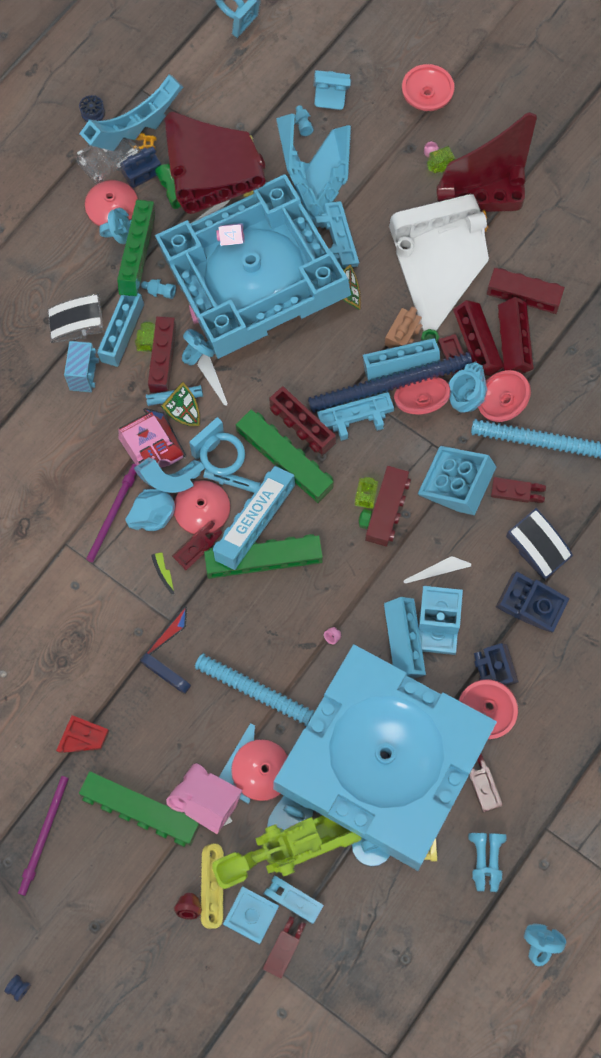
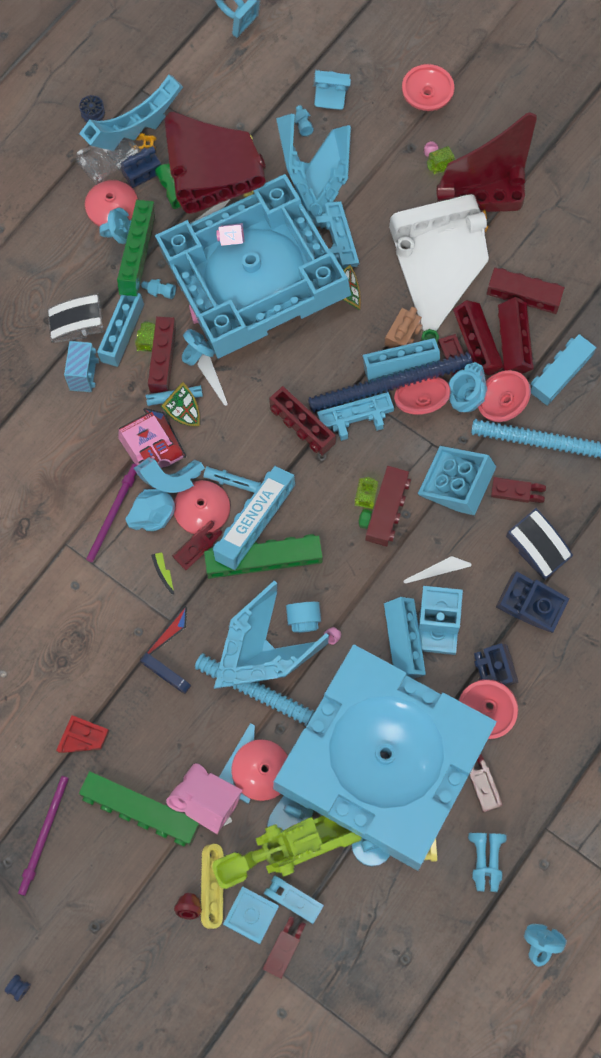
(208, 440): medium azure tile -> none
(250, 656): none -> medium azure windscreen
(284, 455): green brick -> none
(303, 616): none -> medium azure piece
(562, 370): none -> medium azure brick

